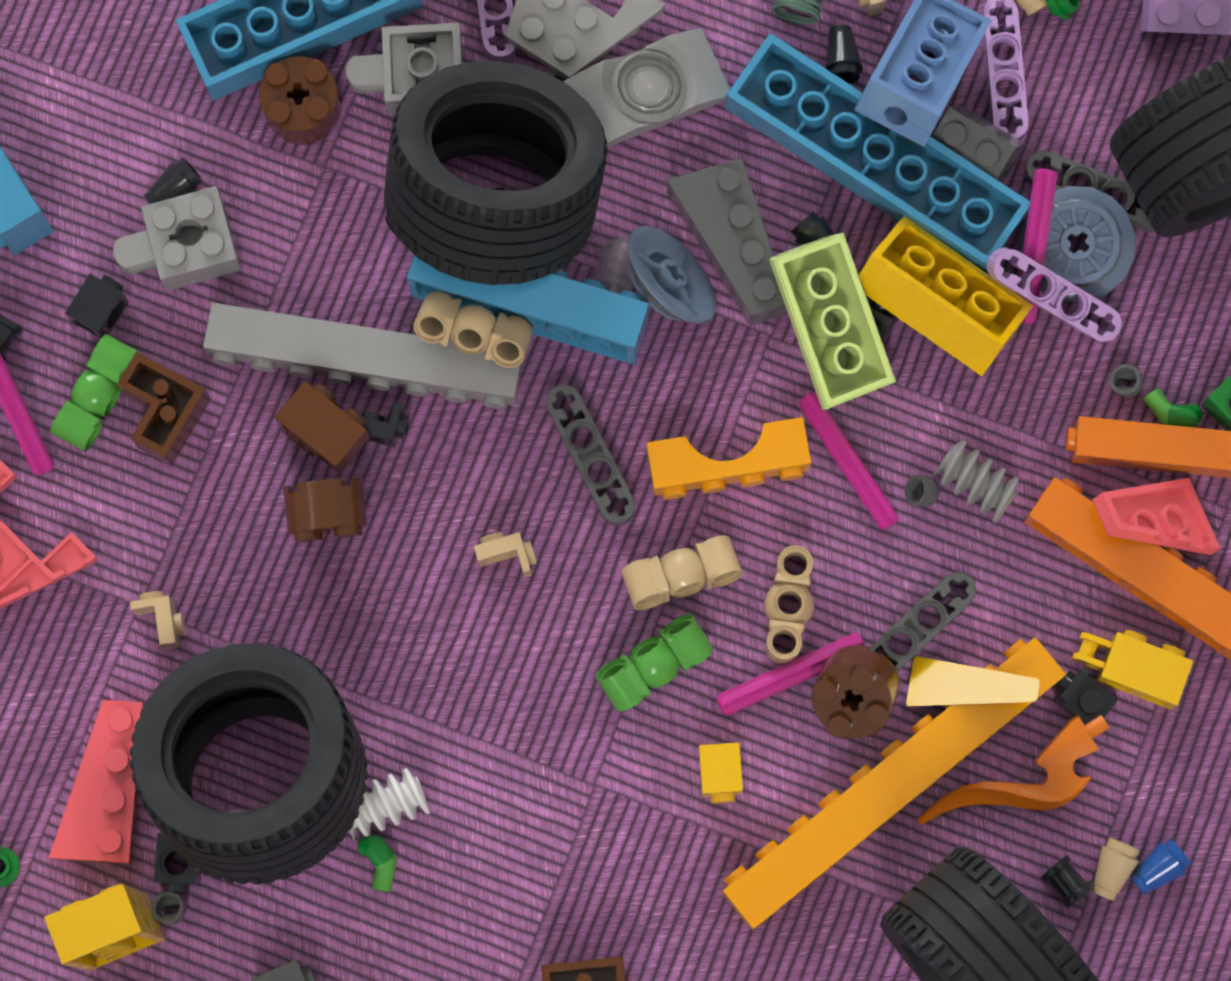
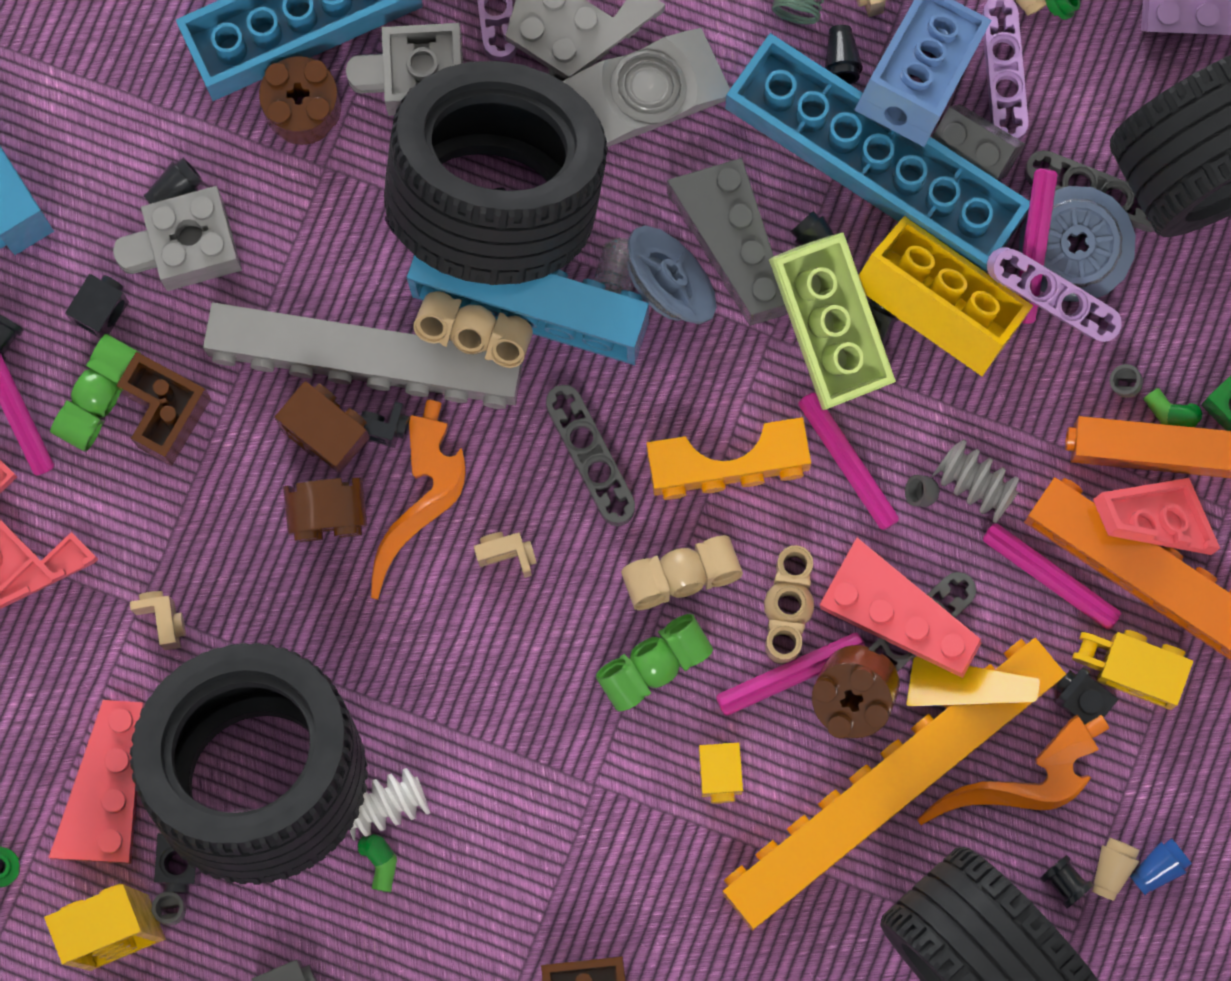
(448, 483): none -> orange piece
(893, 608): none -> coral wing
(1052, 576): none -> dark pink axle

